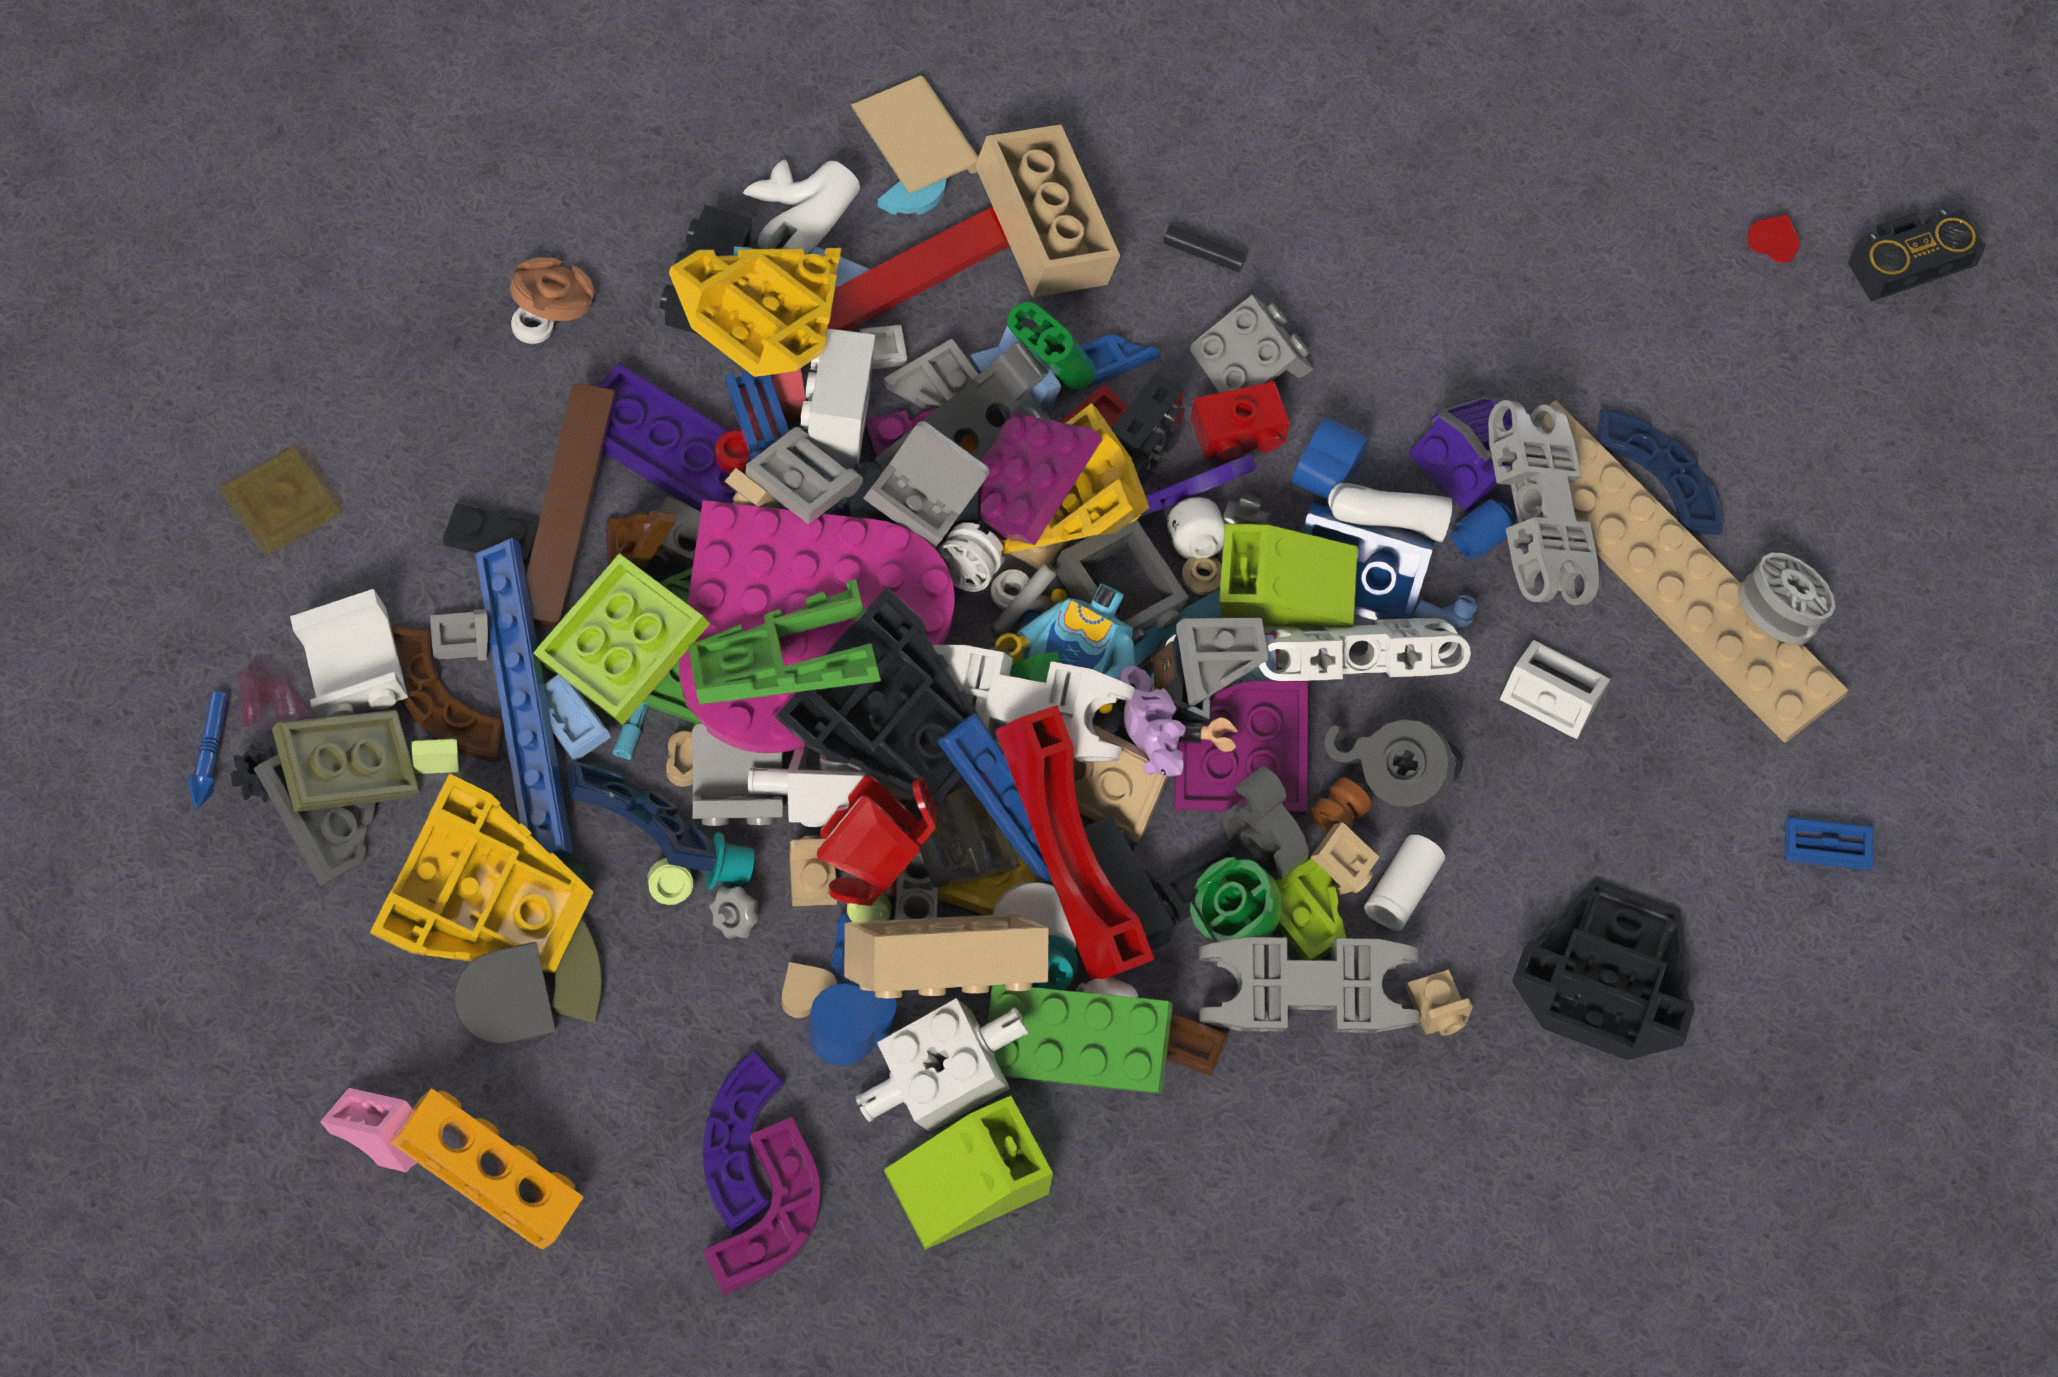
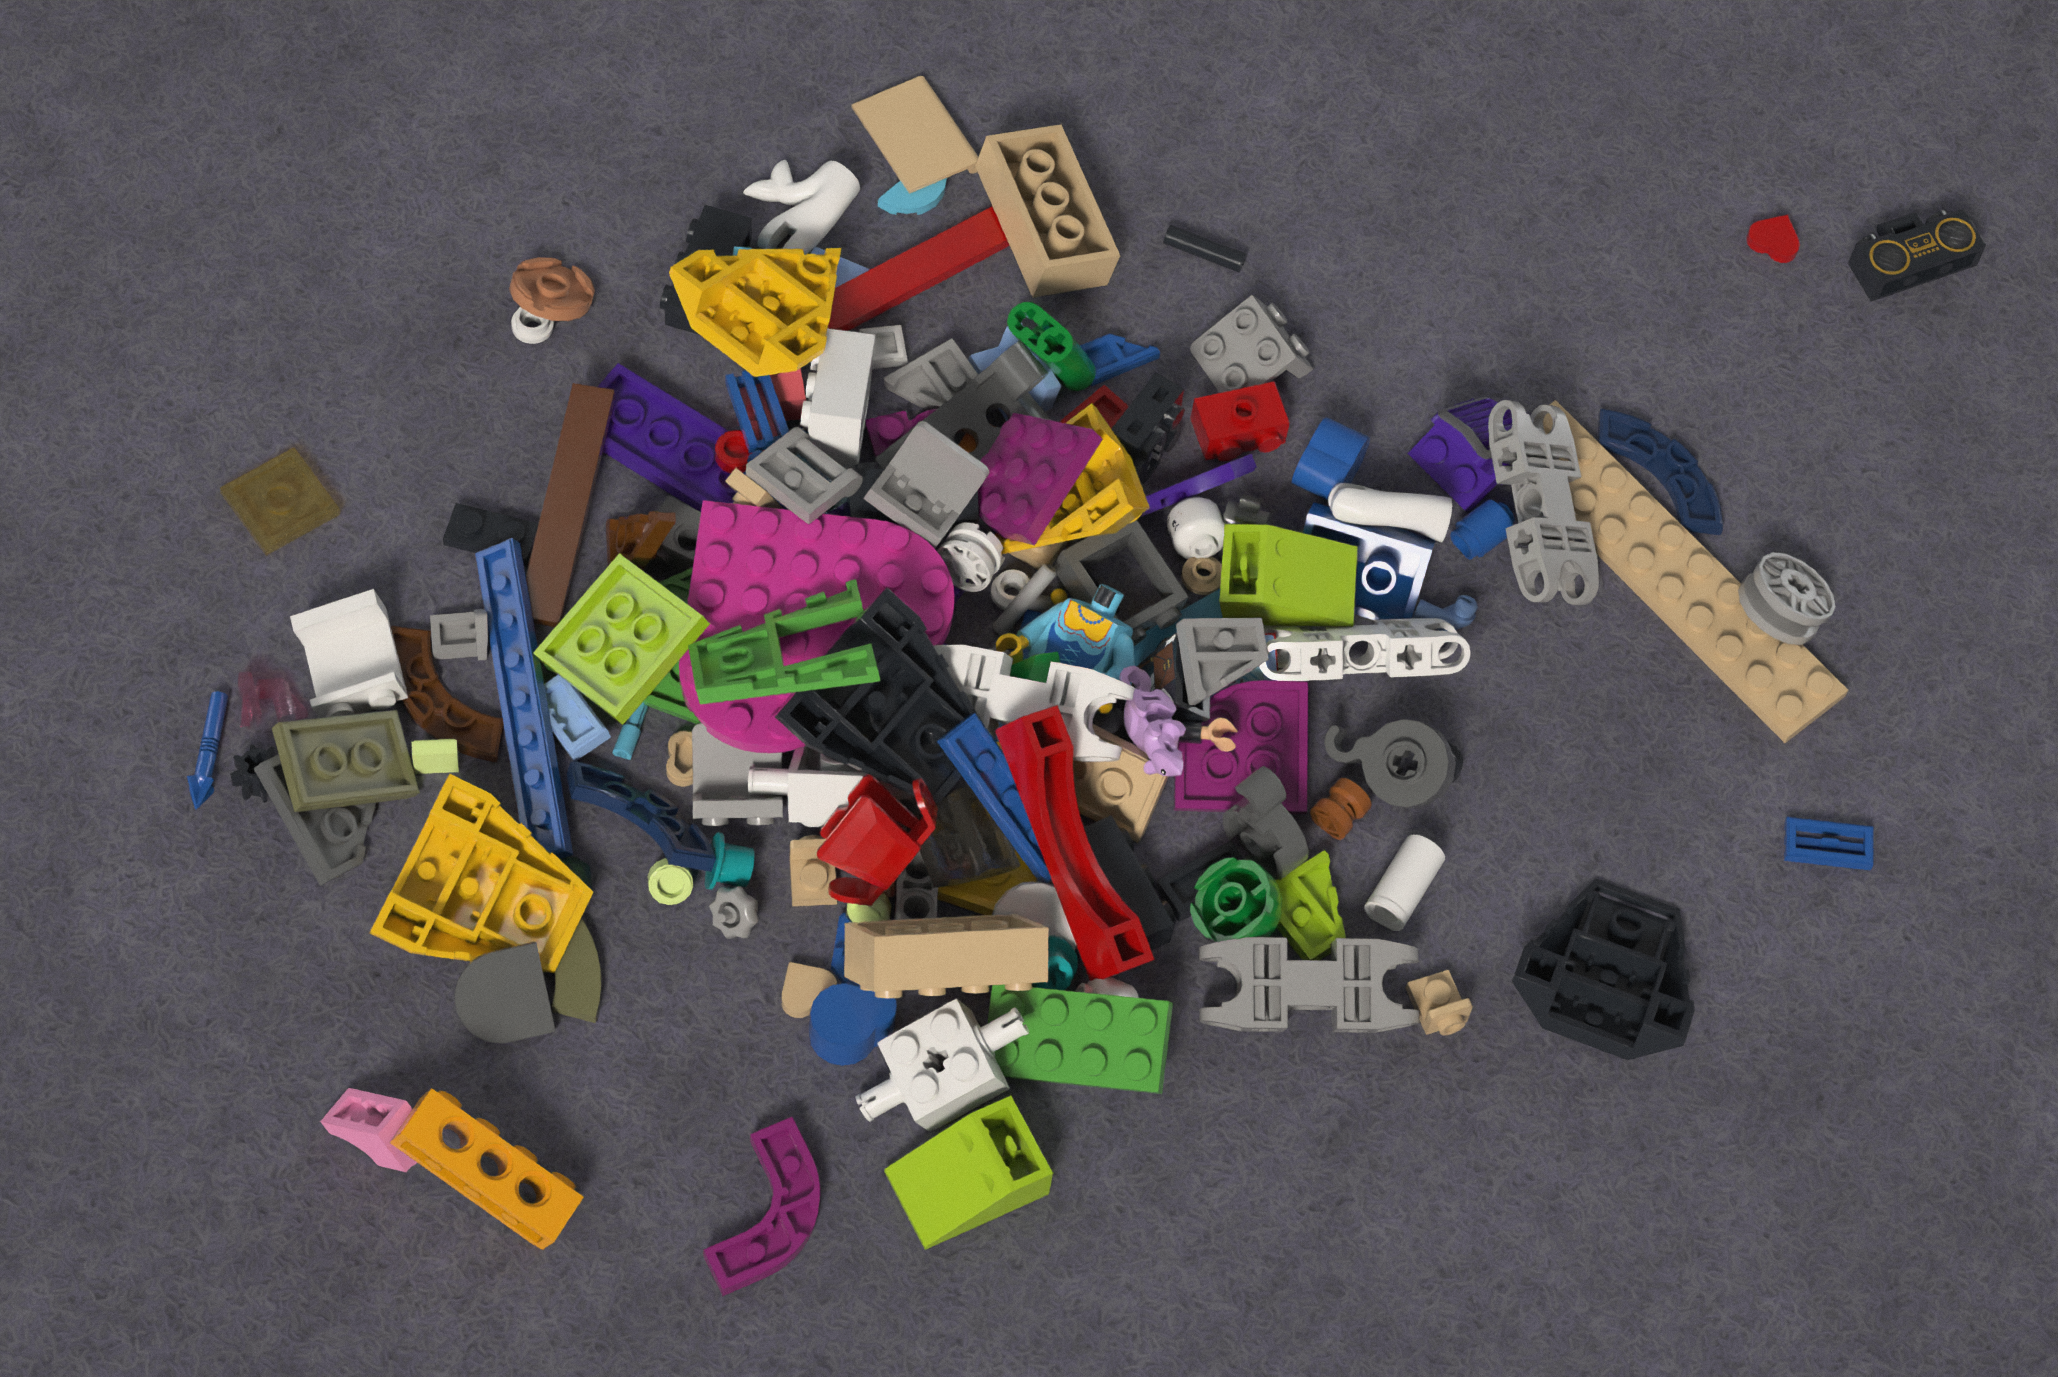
(728, 1140): dark purple tile -> none
(1194, 1044): reddish brown tile -> none
(1345, 859): tan bracket -> none
(1551, 697): white tile -> none

